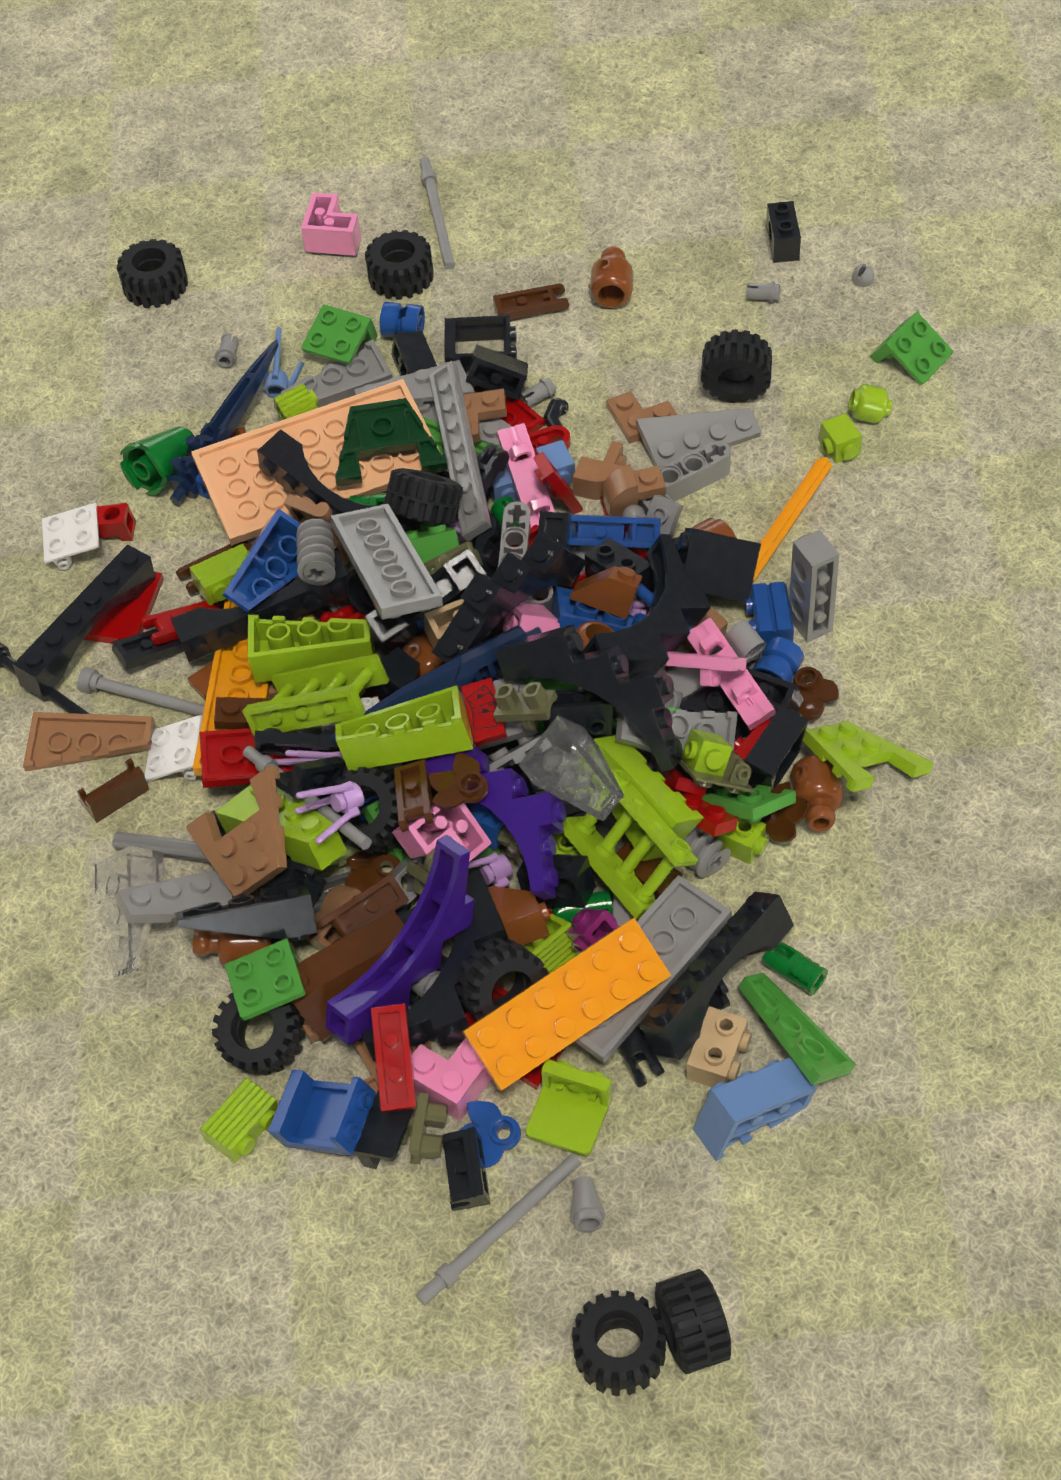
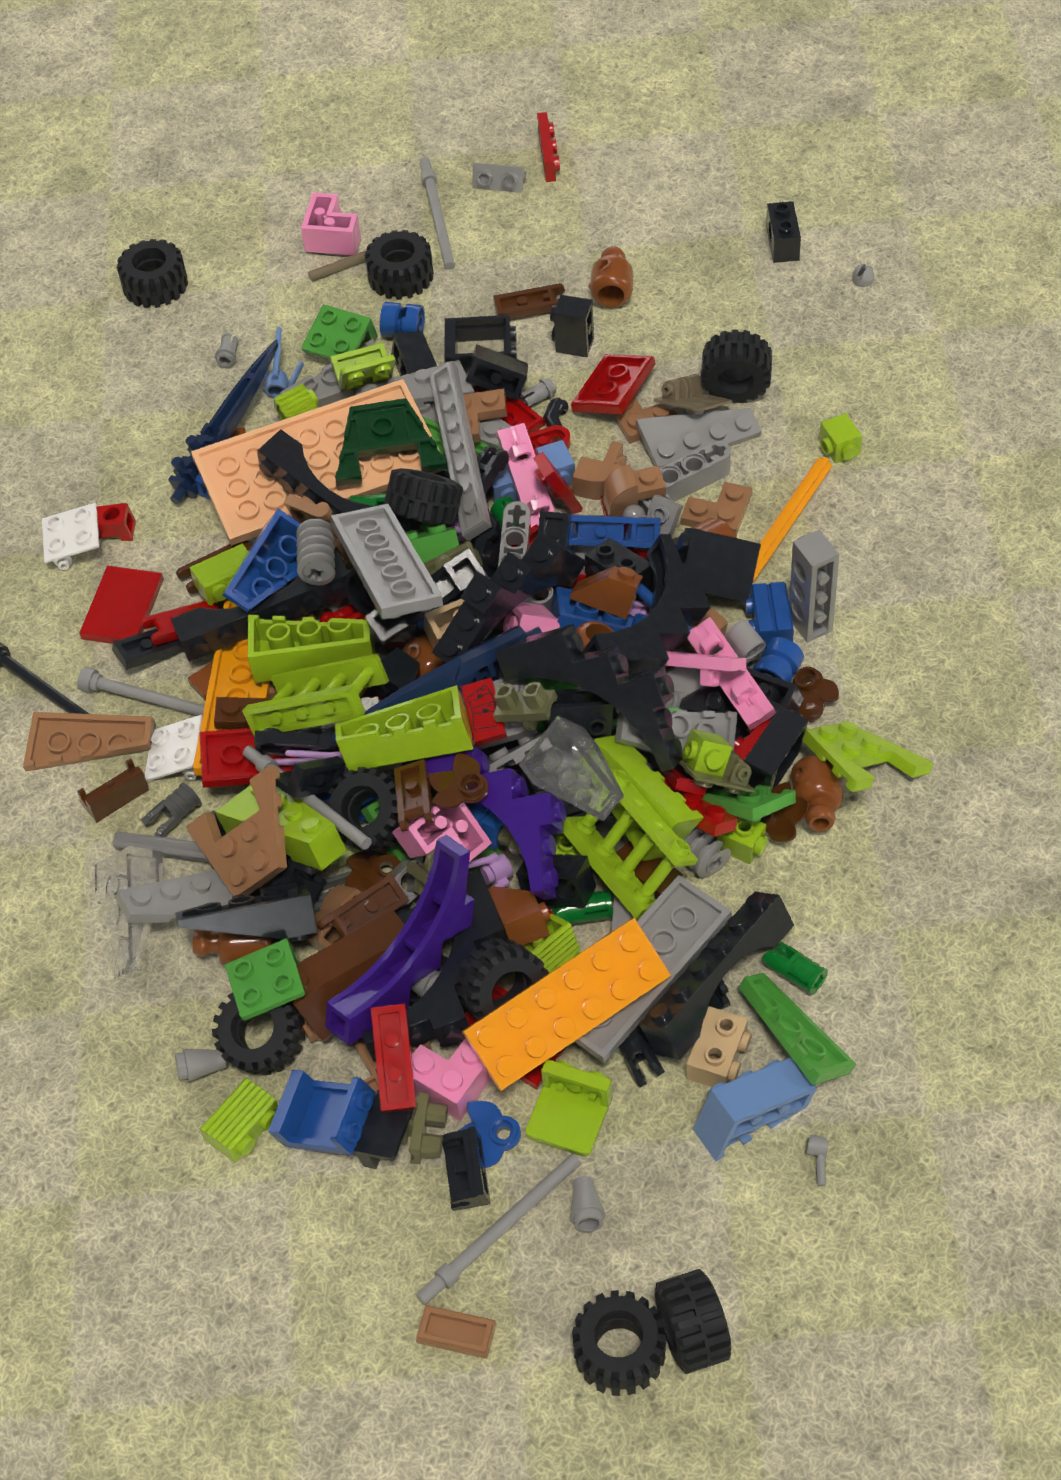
(48, 657): black arch -> none
(149, 459): green cone -> none
(174, 807): none -> dark grey hinge
(197, 1063): none -> light grey cone
(337, 266): none -> dark tan bar
(345, 799): lavender plant -> none
(362, 366): none -> lime bracket
(456, 1331): none -> medium nougat tile
(498, 177): none -> light grey hinge
(548, 147): none -> red plate
(573, 325): none -> black brick
(590, 926): magenta brick -> none
(613, 384): none -> red tile
(687, 394): none -> dark tan hinge
(729, 507): none -> medium nougat plate
(763, 292): light grey pin -> none
(819, 1147): none -> light grey hand
(869, 403): lime head -> none
(915, 348): bright green bracket -> none

